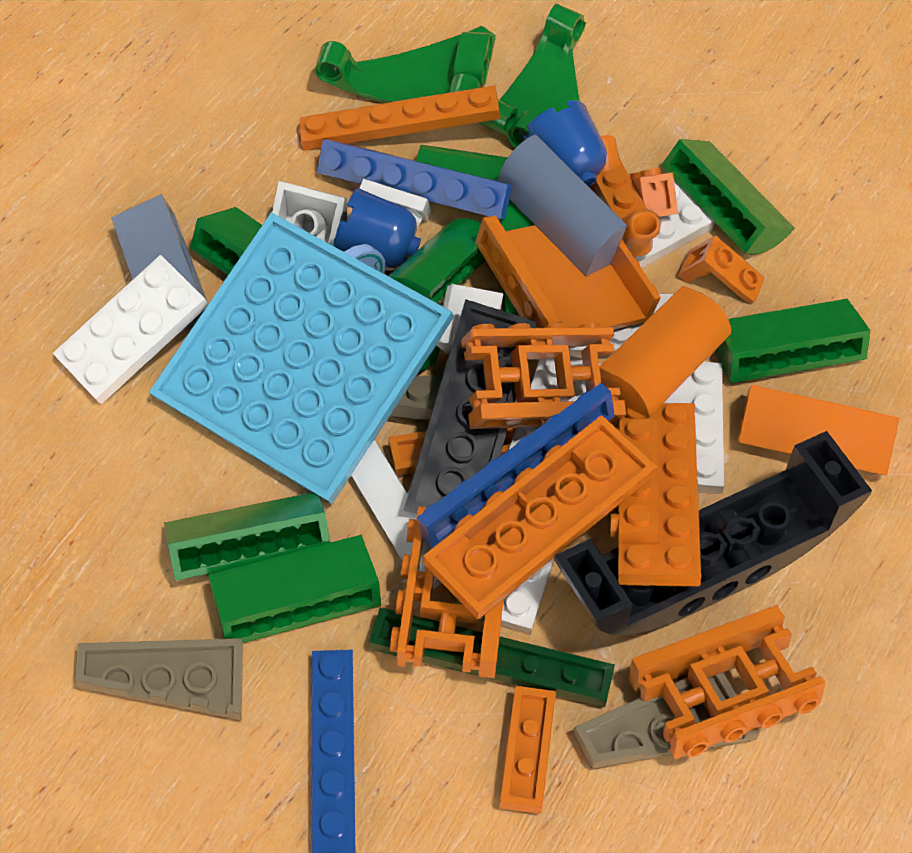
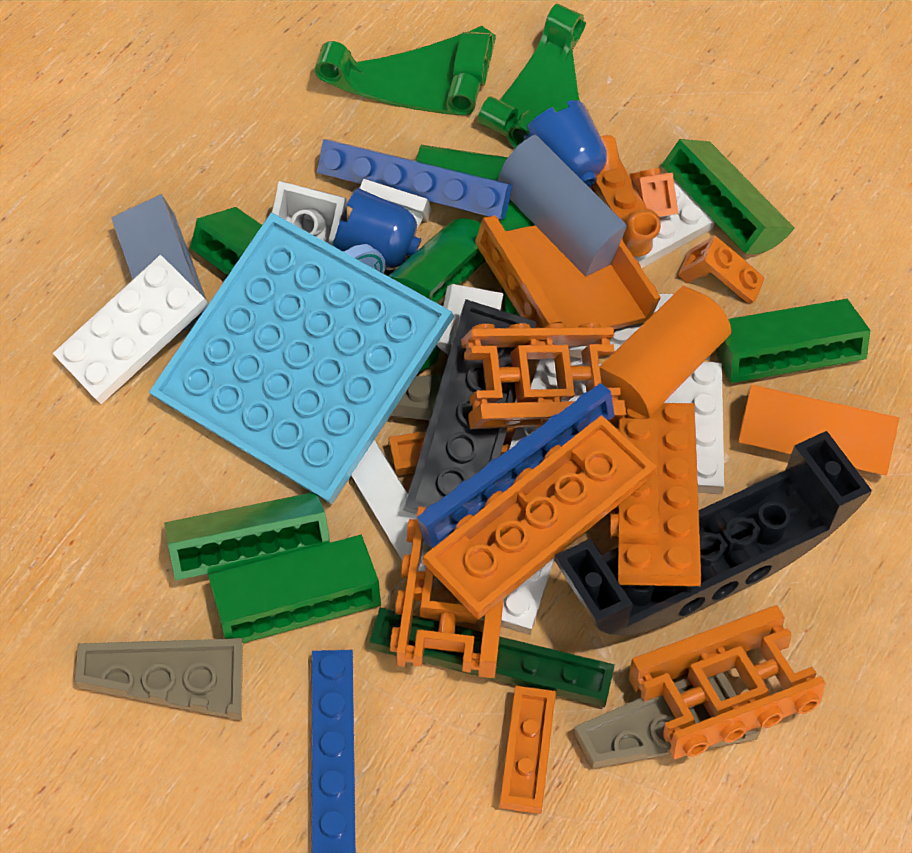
(400, 117): orange plate -> none

